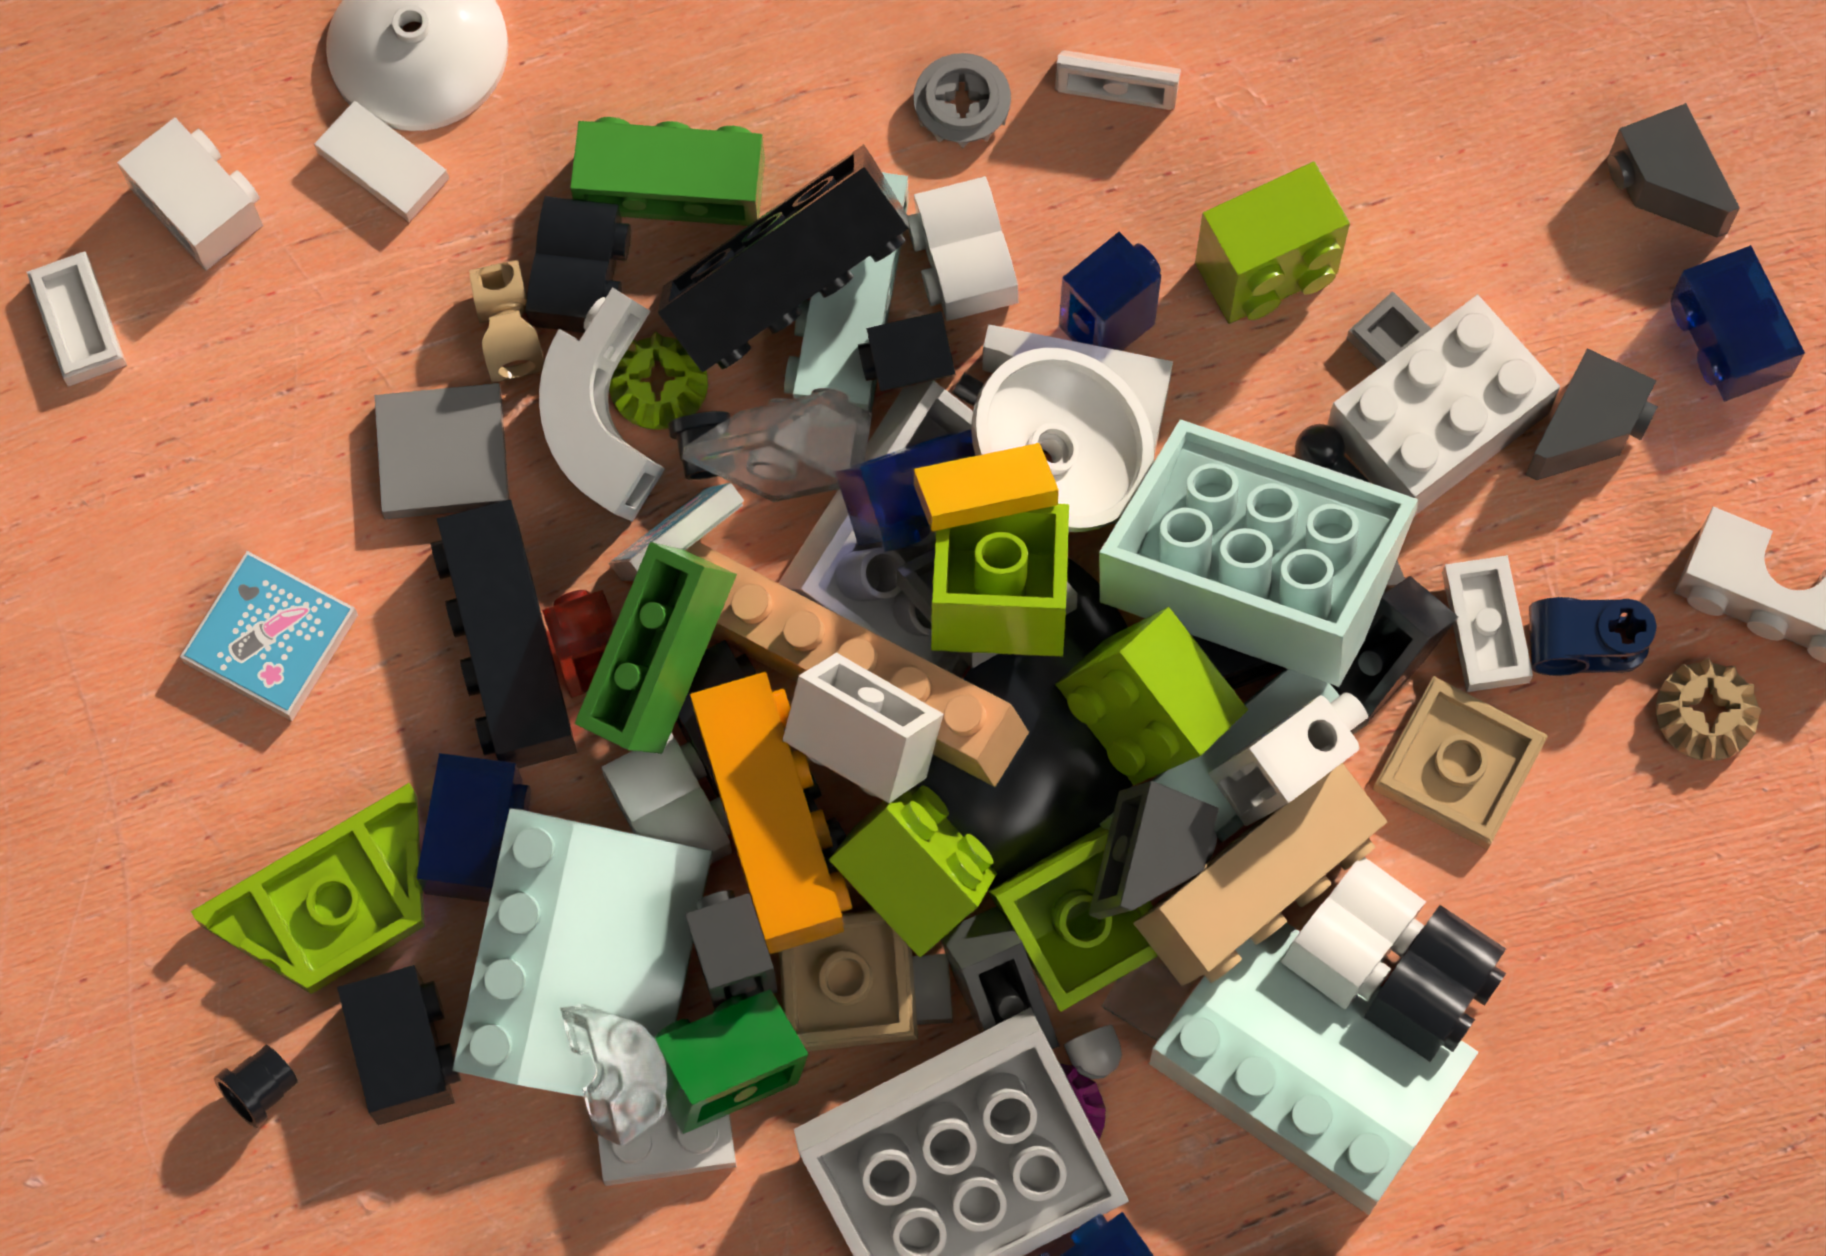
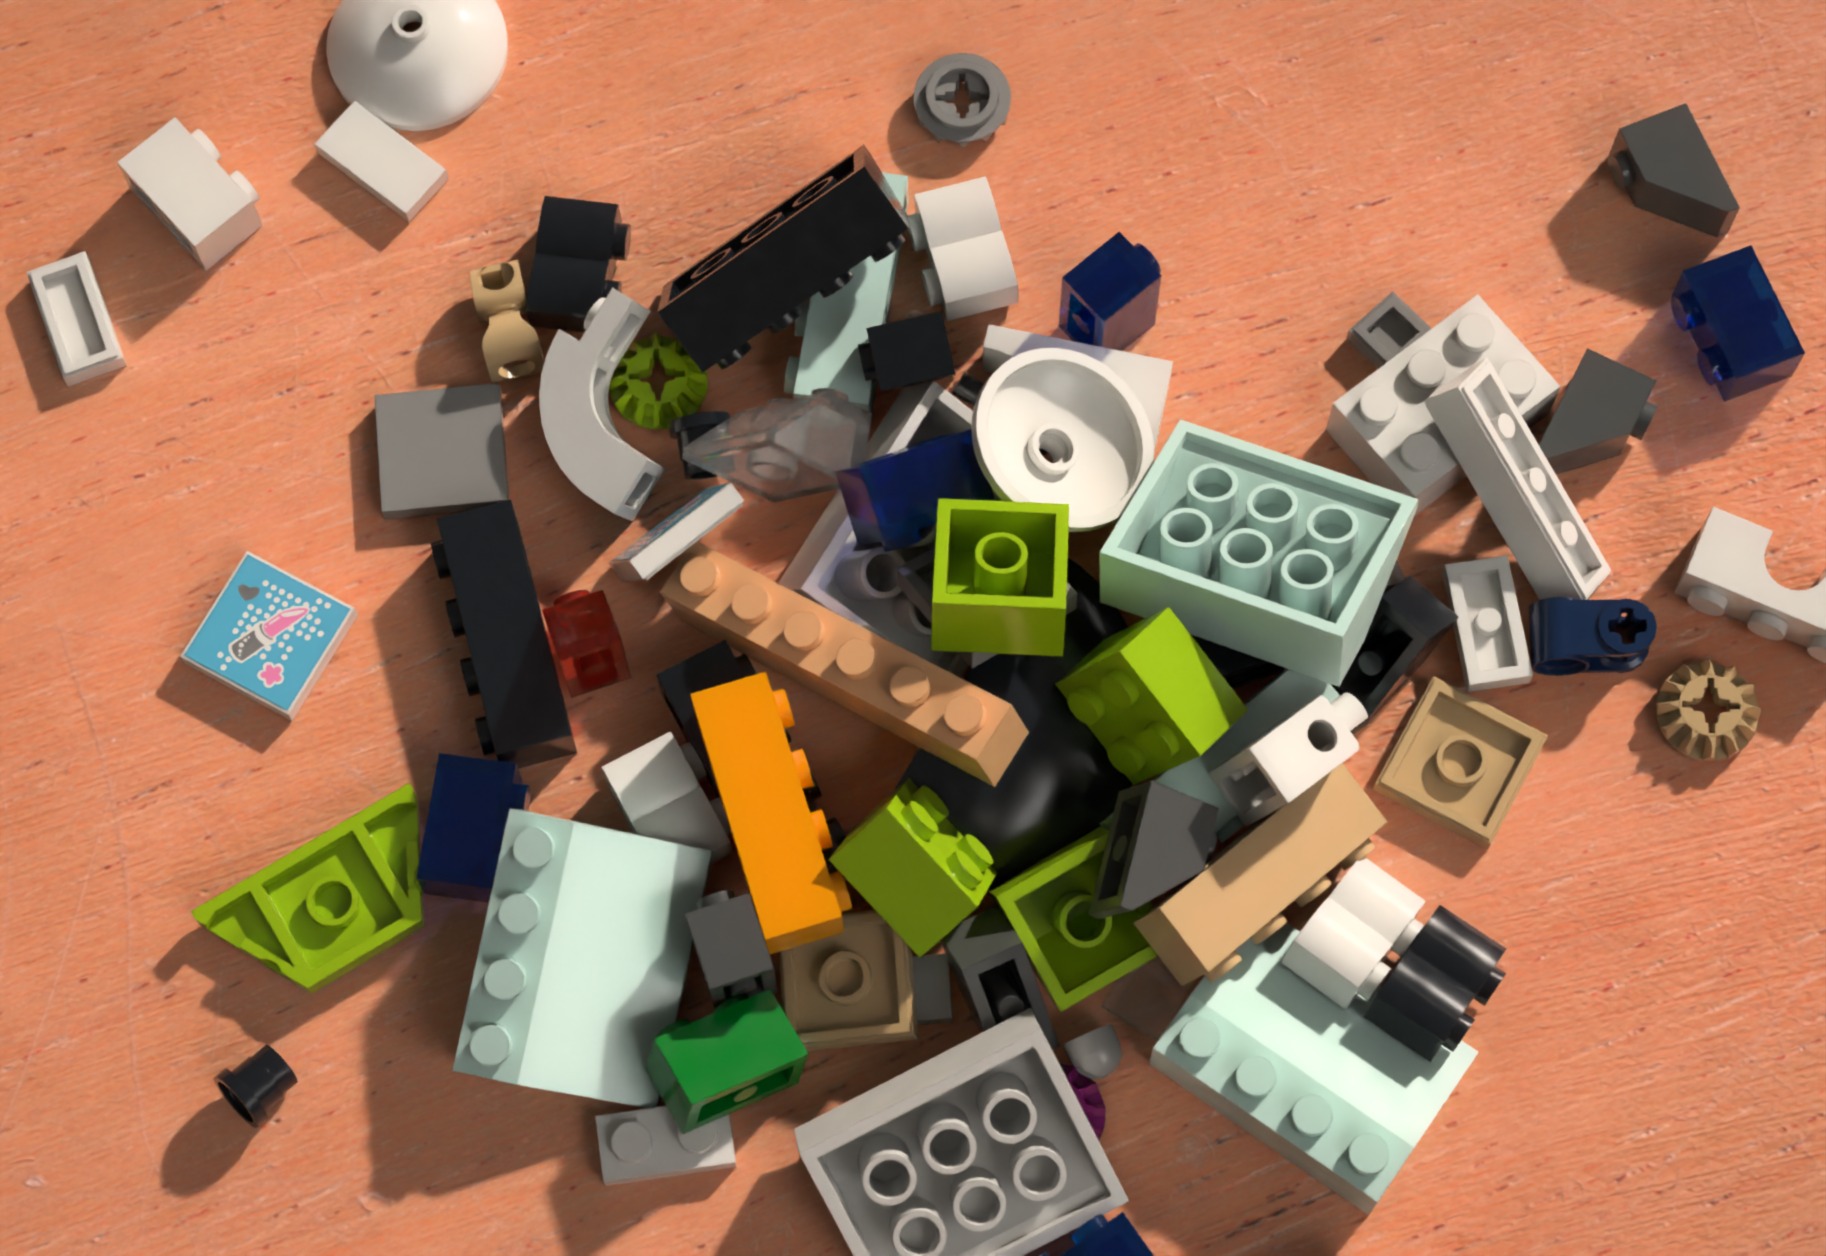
(398, 1045): black brick -> none
(628, 1074): clear cylinder -> none
(655, 649): bright green brick -> none
(670, 170): bright green brick -> none
(862, 727): white brick -> none
(985, 487): yellow tile -> none
(1117, 80): white slope -> none
(1272, 243): lime brick -> none
(1326, 448): black bar -> none
(1517, 484): none -> white slope

